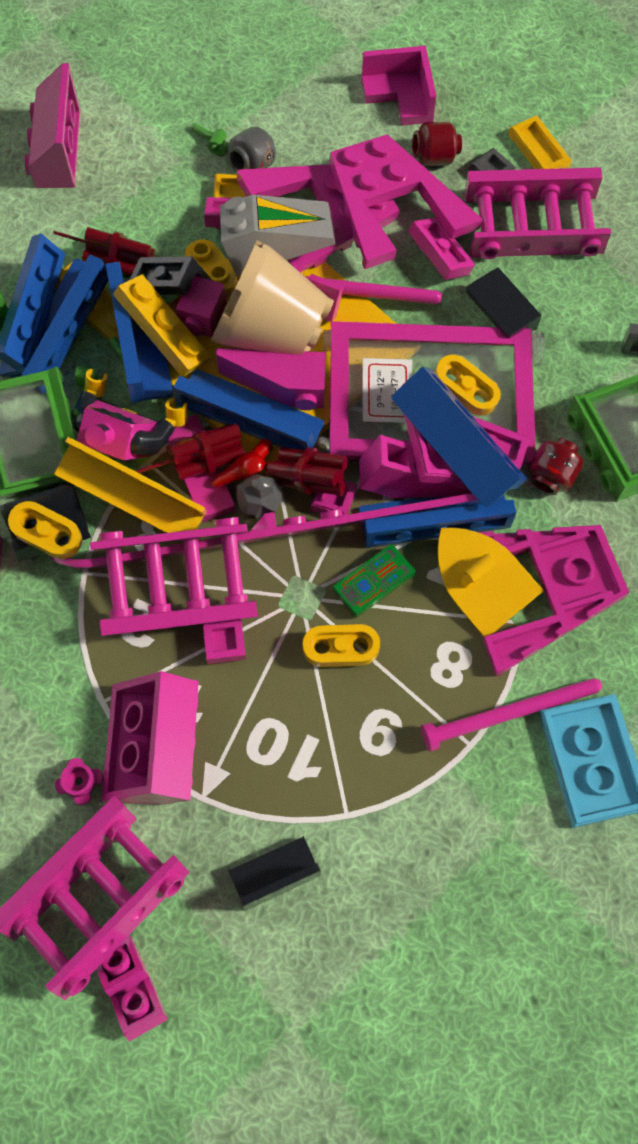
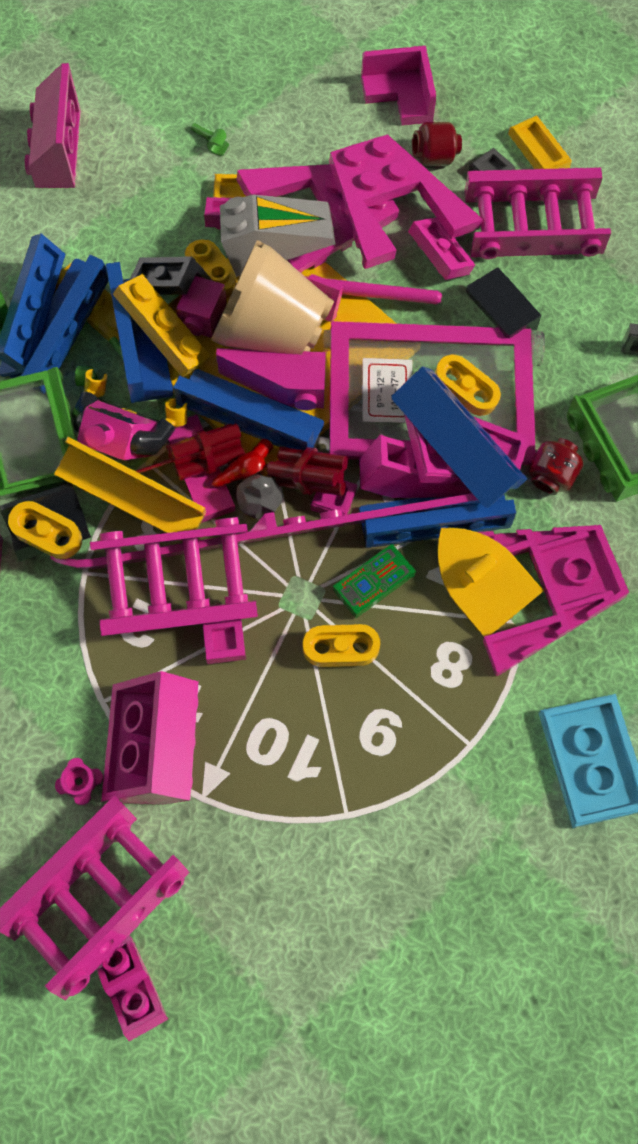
(113, 248): dark red piece -> none
(251, 149): dark grey head -> none
(274, 873): black panel -> none
(434, 735): dark pink bar -> none

